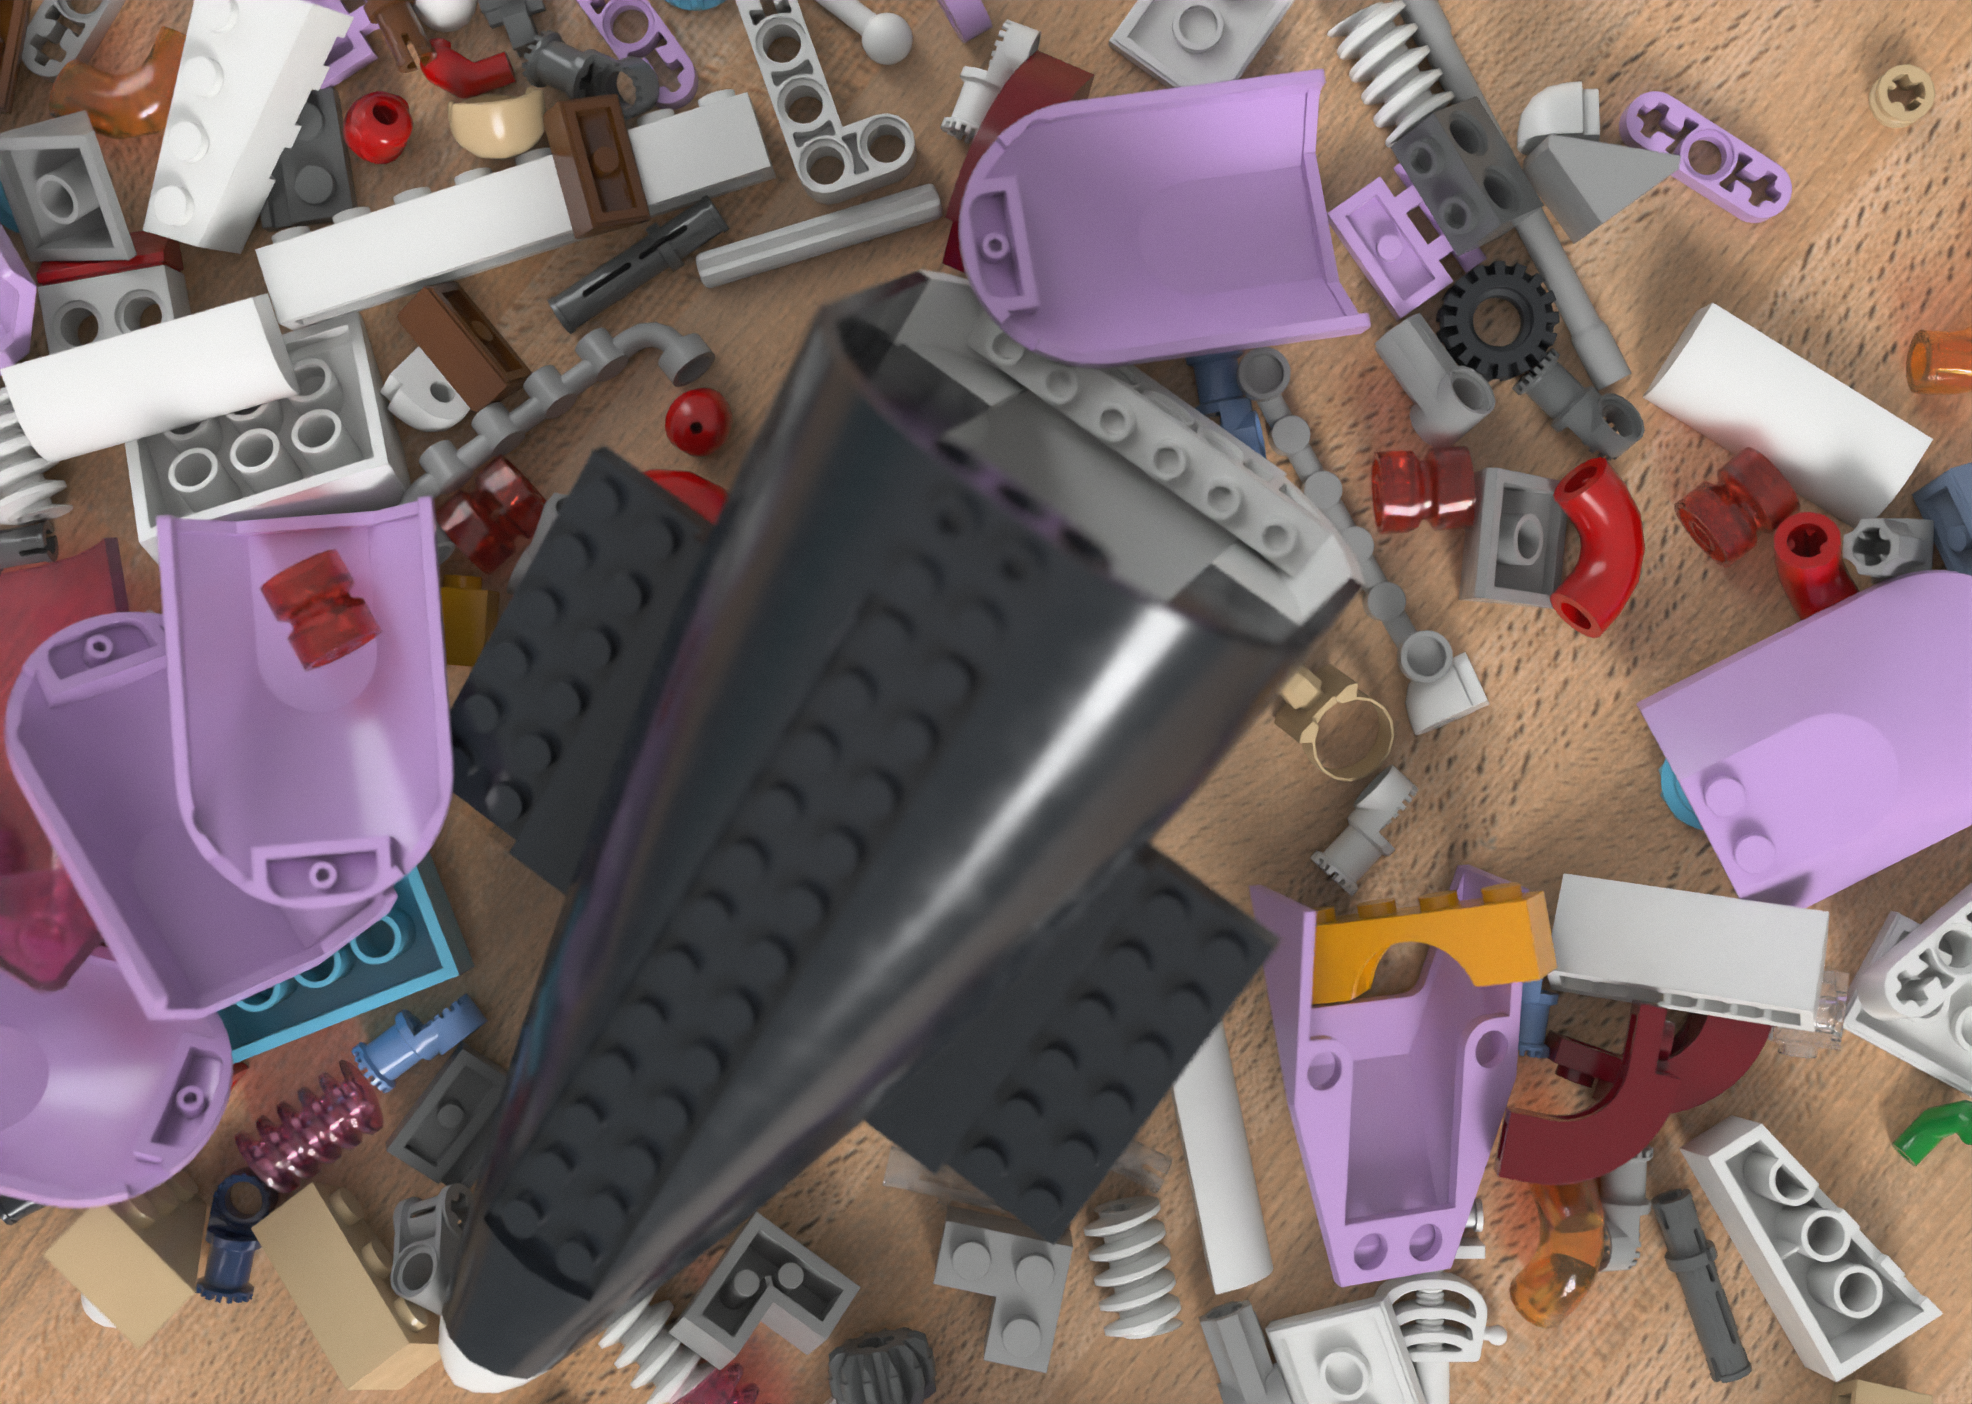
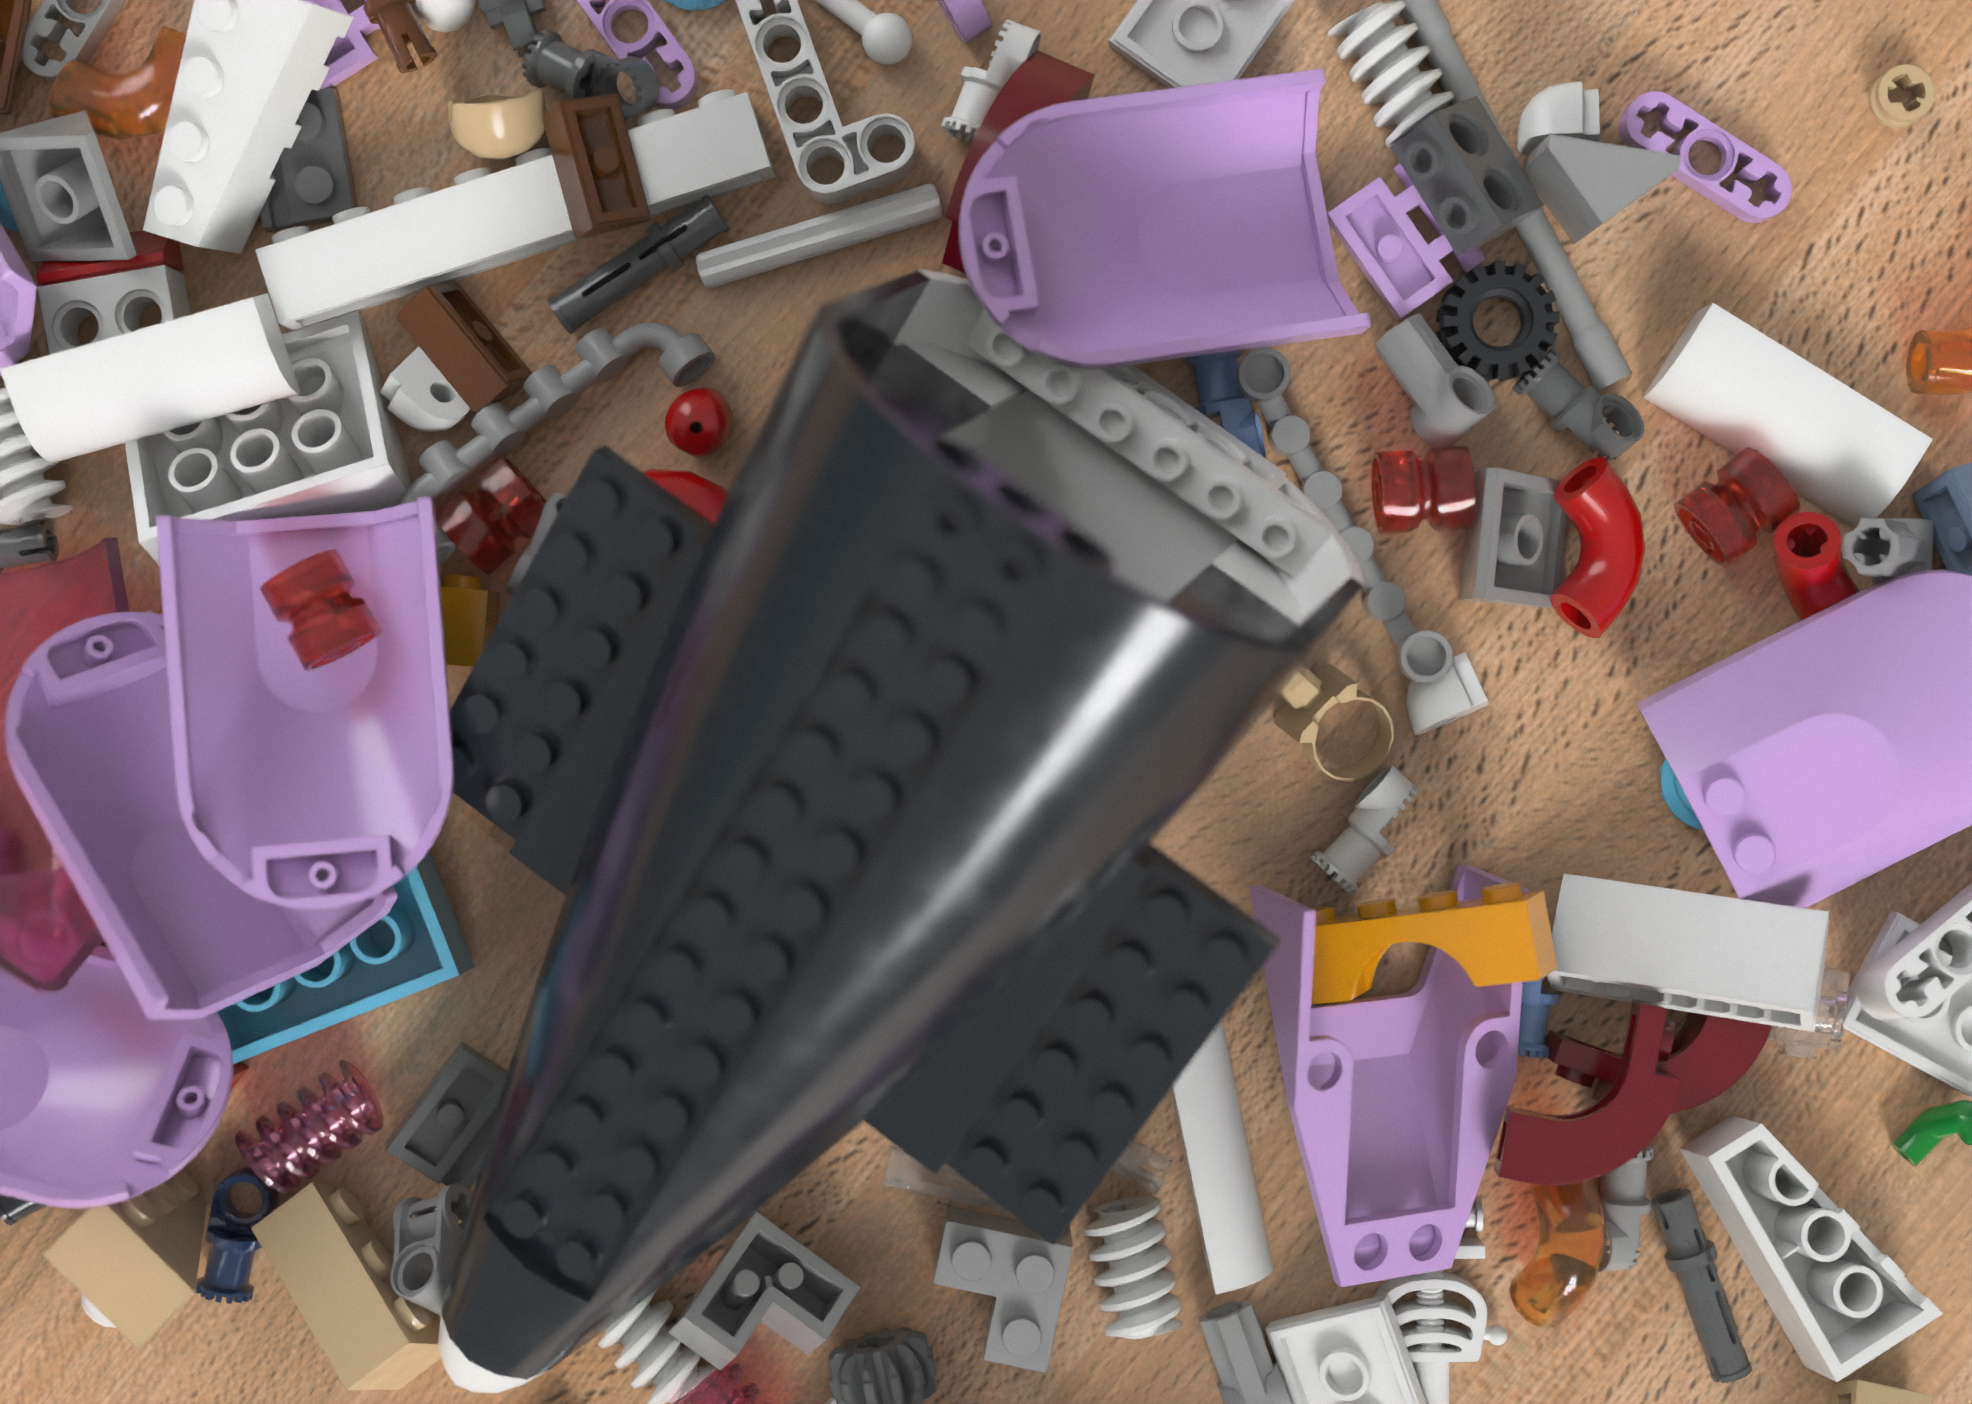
(378, 127): red piece -> none
(411, 1041): medium blue connector -> none
(462, 76): red arm -> none

